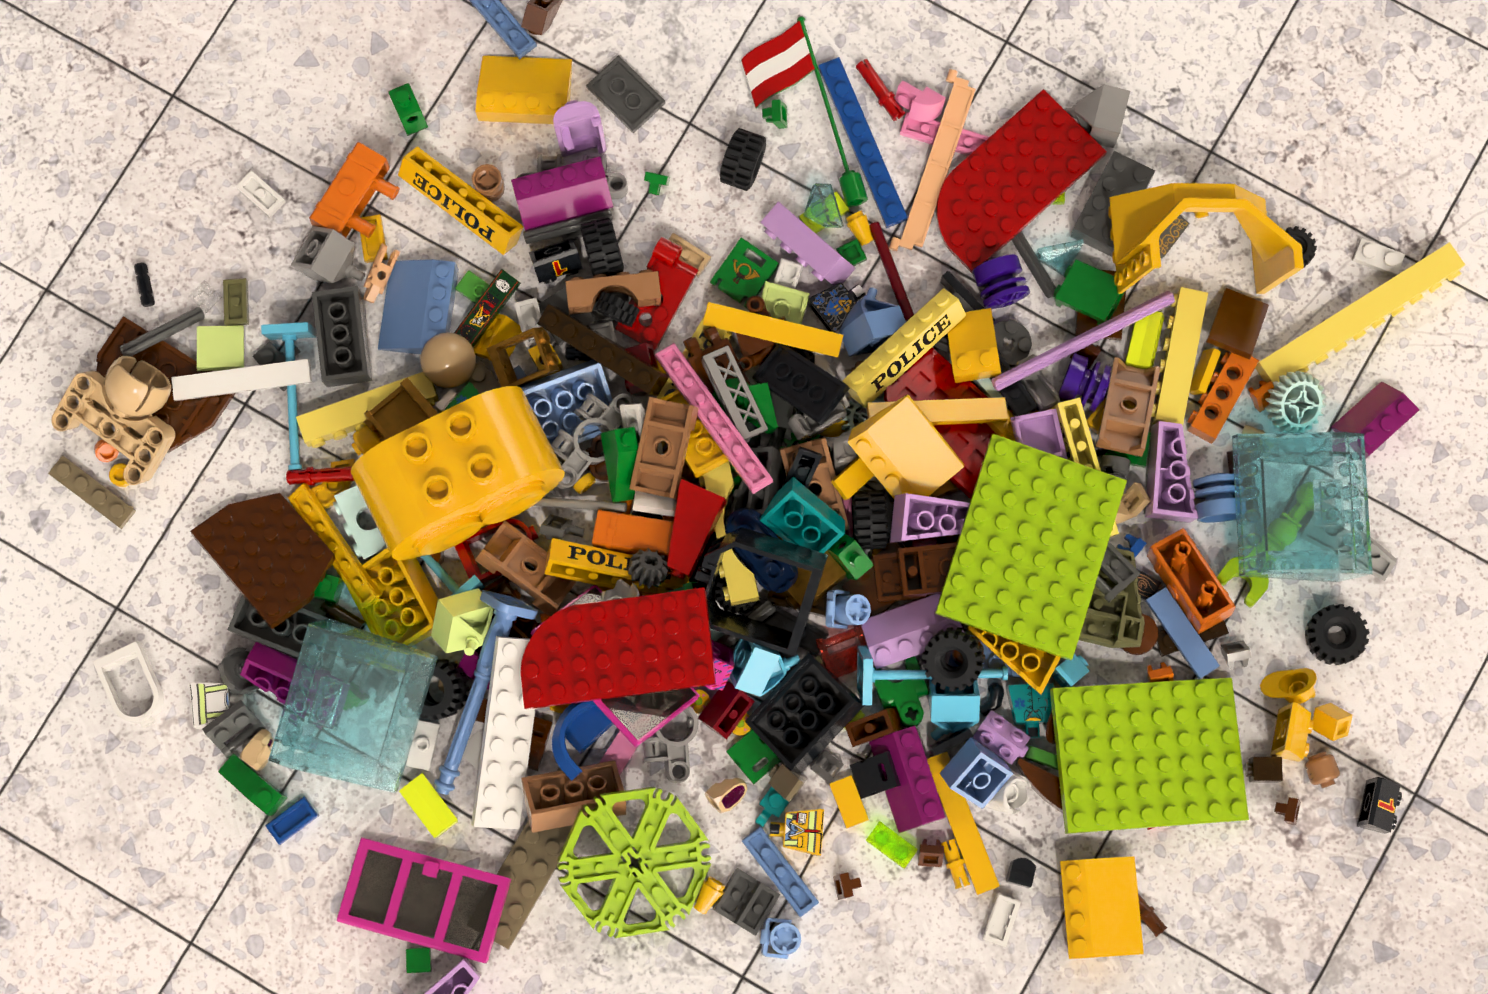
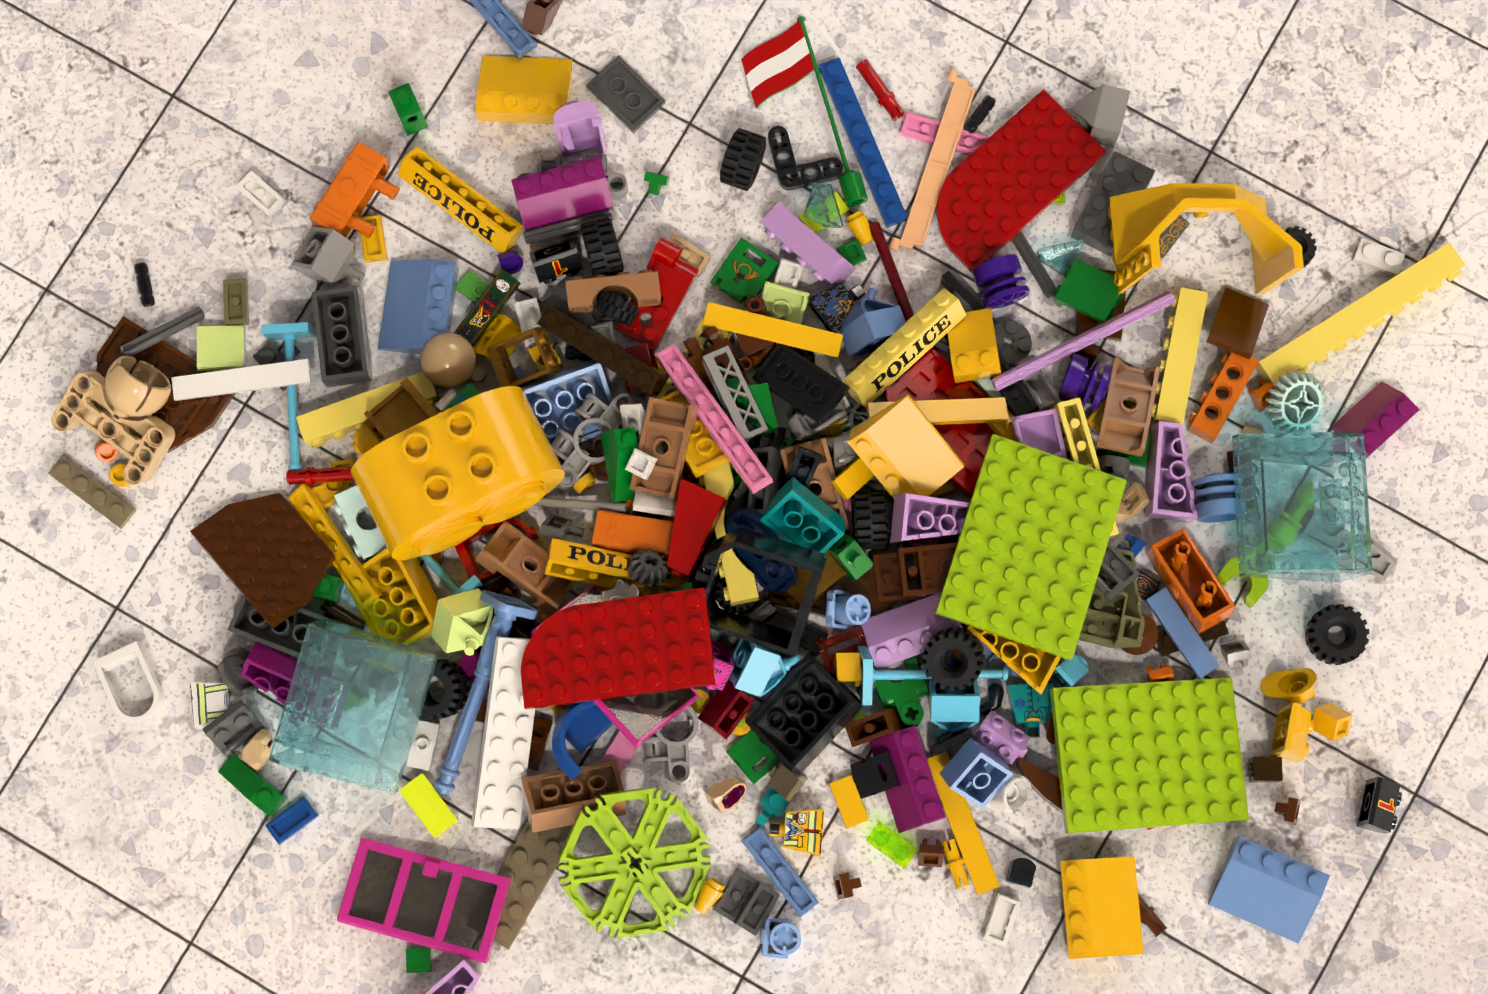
(374, 284): light nougat hinge -> none
(488, 182): medium nougat wheel -> none
(510, 261): none -> dark purple tile
(641, 464): none -> white tile
(776, 114): green tile -> none
(790, 167): none -> black beam
(827, 766): flat silver tile -> none
(848, 667): none -> yellow panel
(923, 105): bright pink brick -> none
(979, 114): none -> black axle
(1042, 757): bright green beam -> none
(1144, 341): neon yellow piece -> none
(1204, 371): yellow tile -> none
(1268, 889): none -> medium blue slope
(1322, 769): medium nougat head -> none

